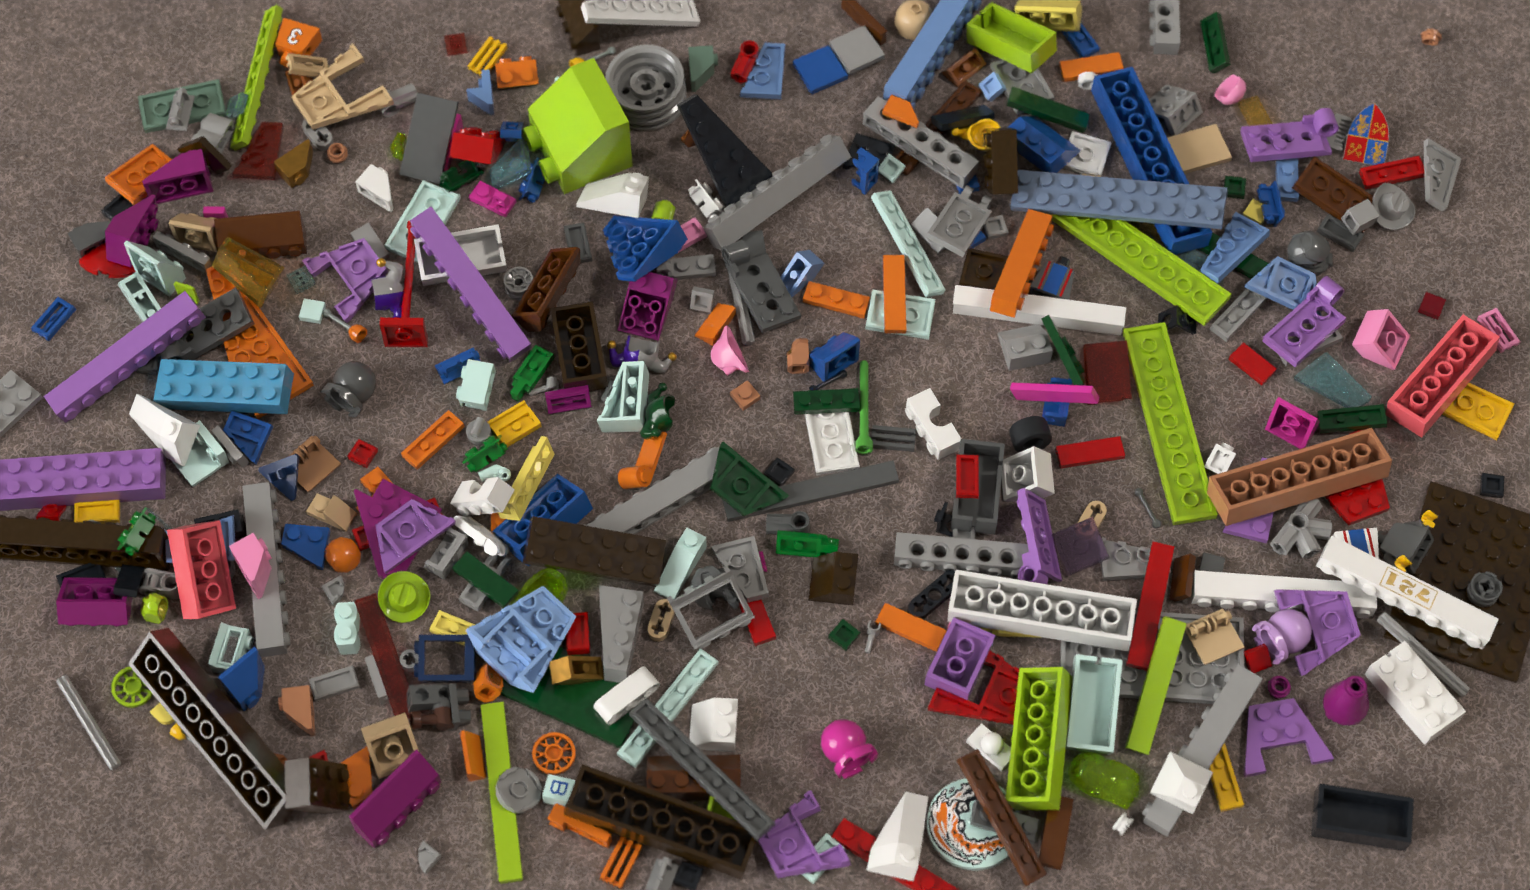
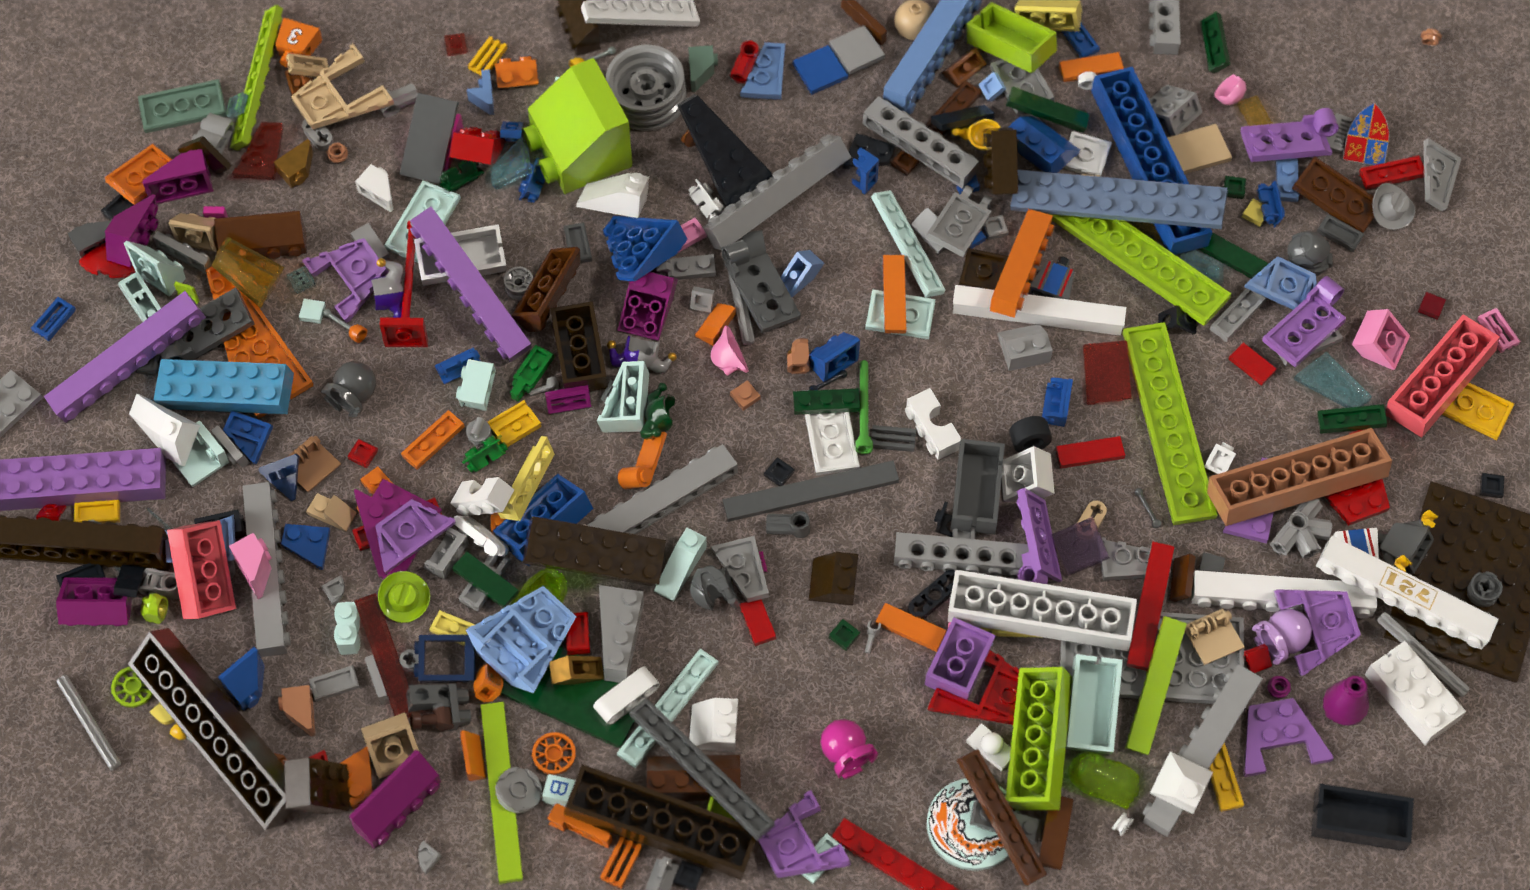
(140, 523): green hinge -> none
(180, 110): light grey hinge -> none
(229, 647): light aqua window -> none
(342, 554): orange hair -> none
(396, 146): clear neon green arm -> none
(492, 199): dark pink hinge -> none
(495, 471): light aqua arm -> none
(656, 619): tan beam -> none
(663, 210): lime brick -> none
(693, 594): light grey window -> none
(742, 483): dark green wing -> none
(805, 544): green hinge -> none
(836, 299): orange plate -> none
(891, 168): light aqua tile -> none
(900, 110): orange tile -> none
(900, 841): white wedge -> none
(967, 476): red tile -> none
(1054, 393): dark pink tile -> none
(1065, 352): dark green wing -> none
(1238, 241): medium blue wing -> none
(1291, 423): dark pink slope -> none
(1360, 217): light grey brick -> none

